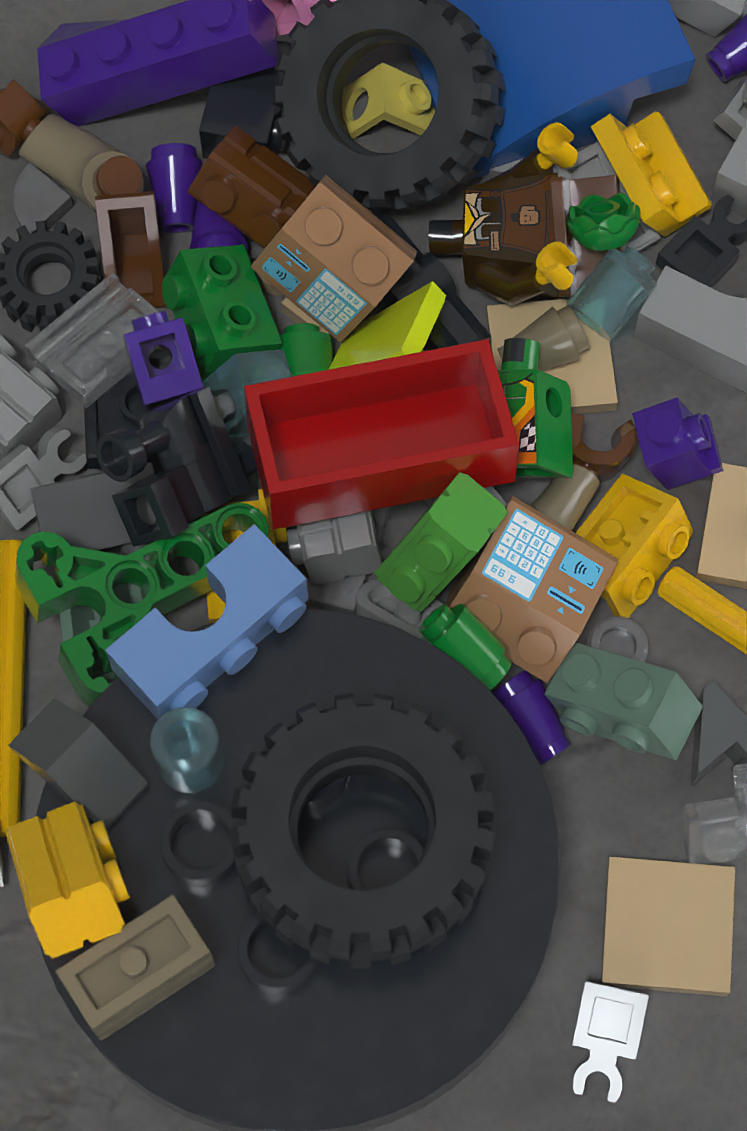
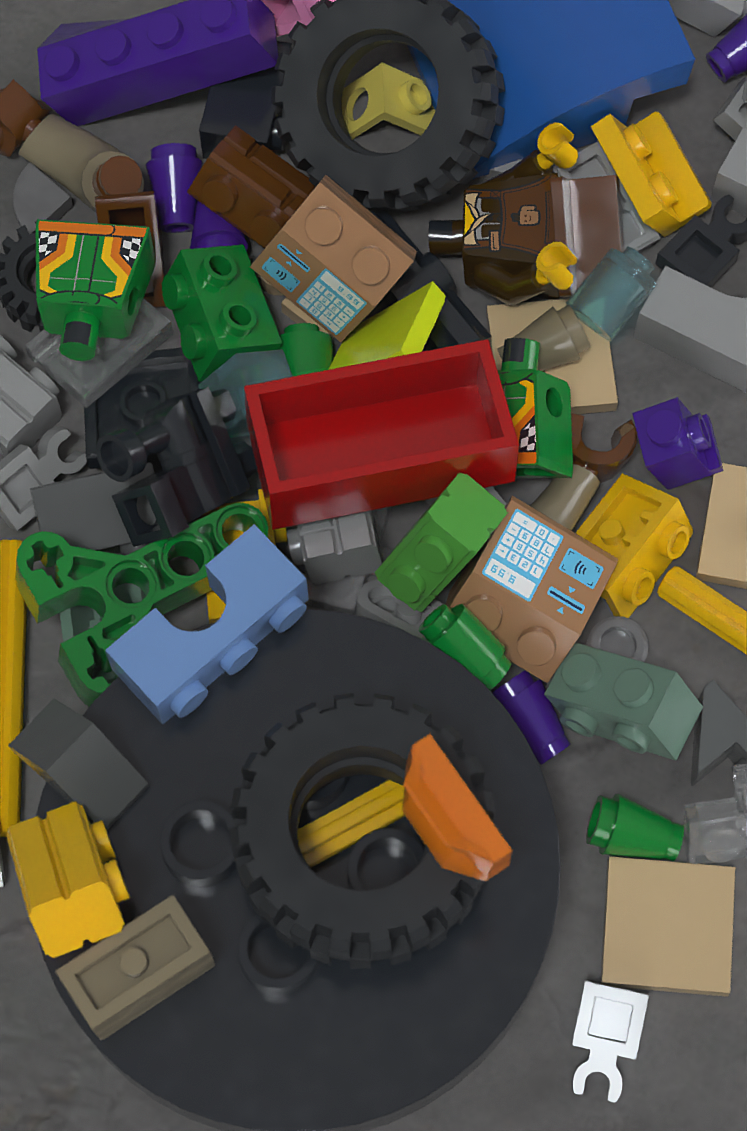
(91, 281): none -> green torso
(181, 374): dark purple brick -> none
(187, 749): clear light blue brick -> none
(351, 822): none -> yellow axle
(450, 815): none -> orange slope
(603, 222): green plate -> none
(632, 830): none -> green cone

